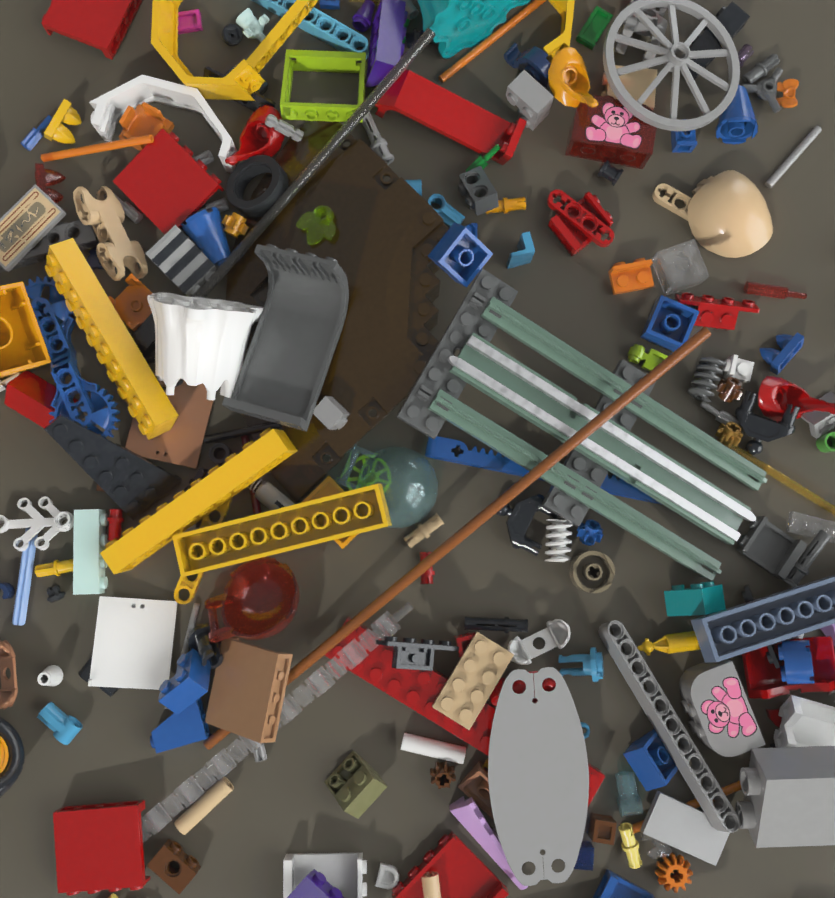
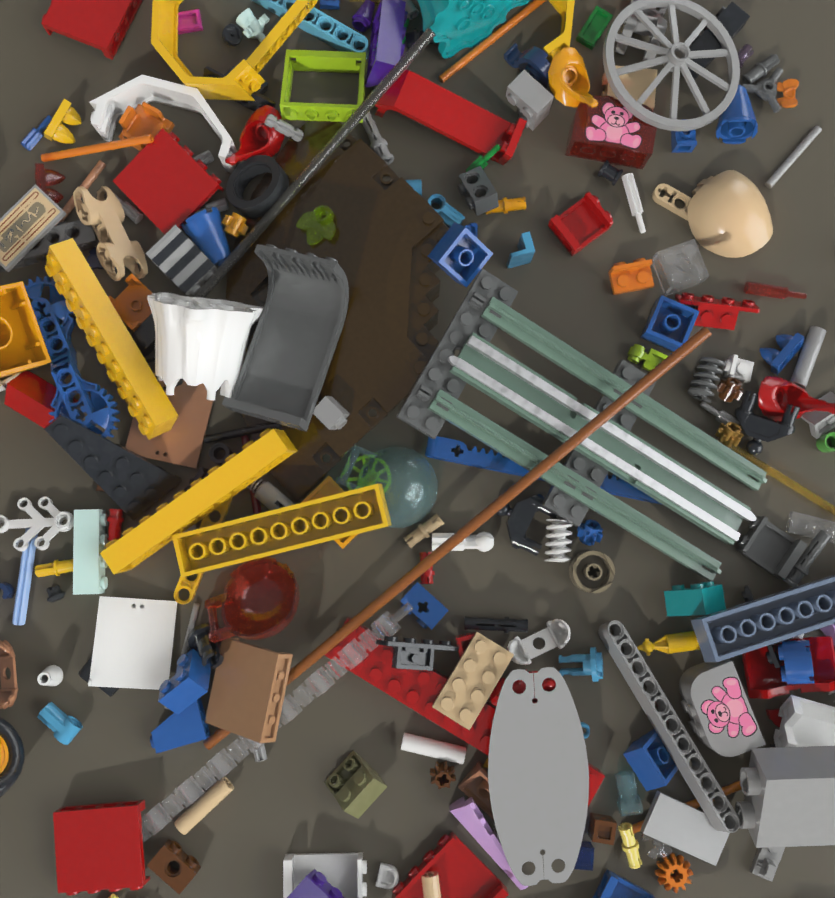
(86, 184): none -> nougat bar
(435, 609): none -> blue brick
(482, 541): none -> white piece
(583, 215): red beam -> none
(634, 199): none -> white axle
(766, 862): none -> light grey hinge
(808, 356): none -> light grey piece

